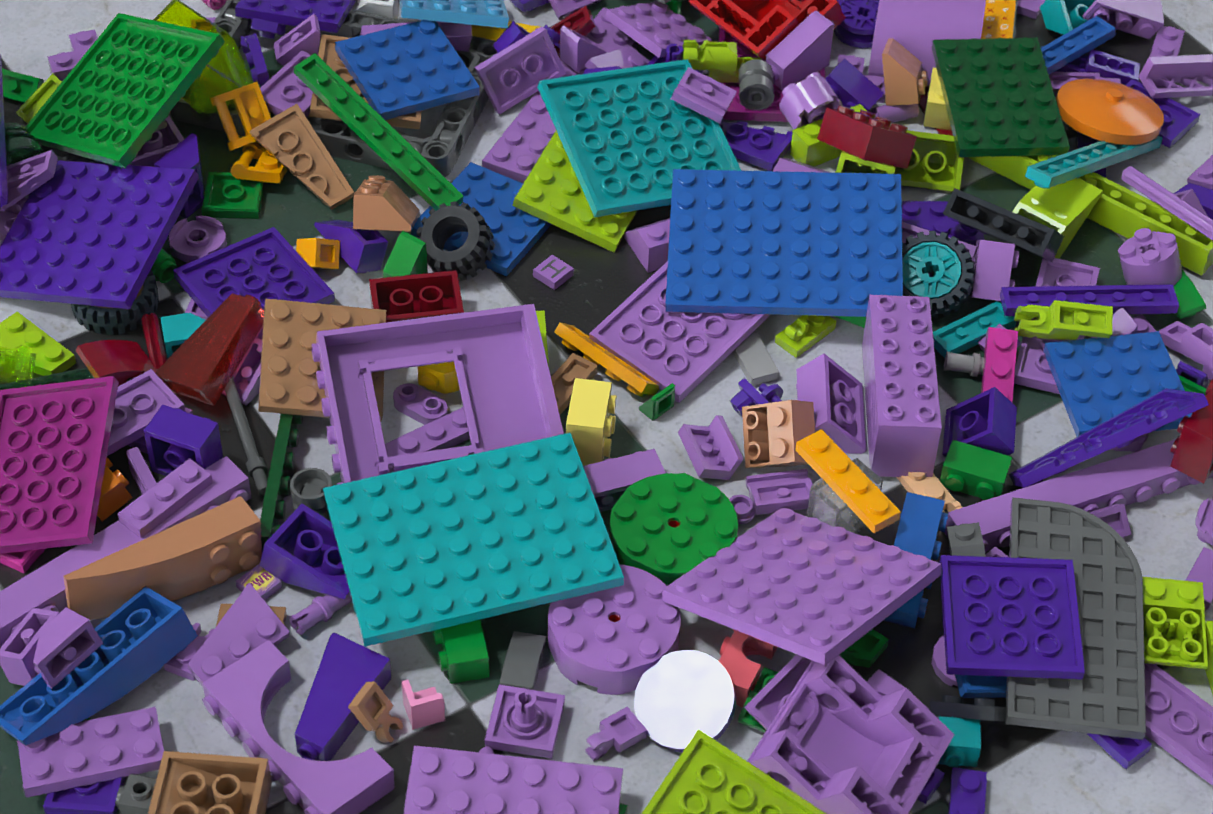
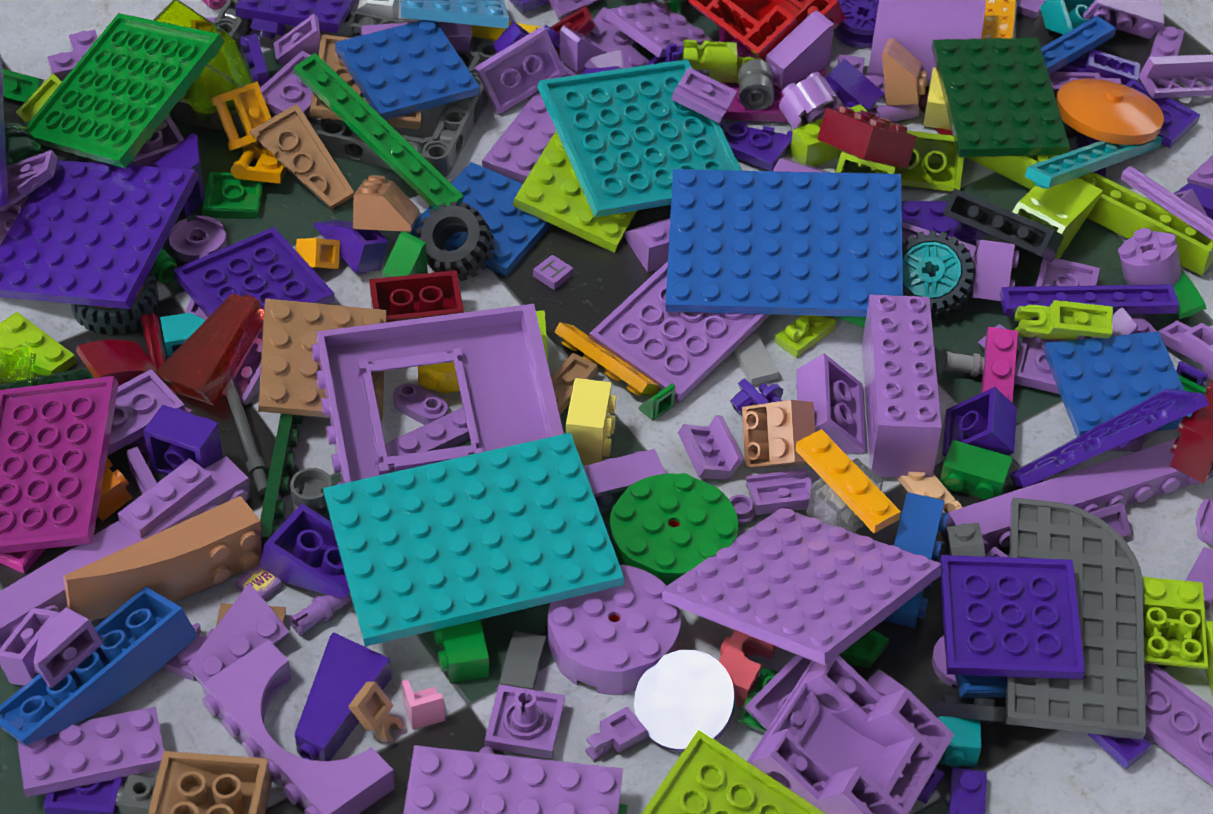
(970, 329): teal plate -> none

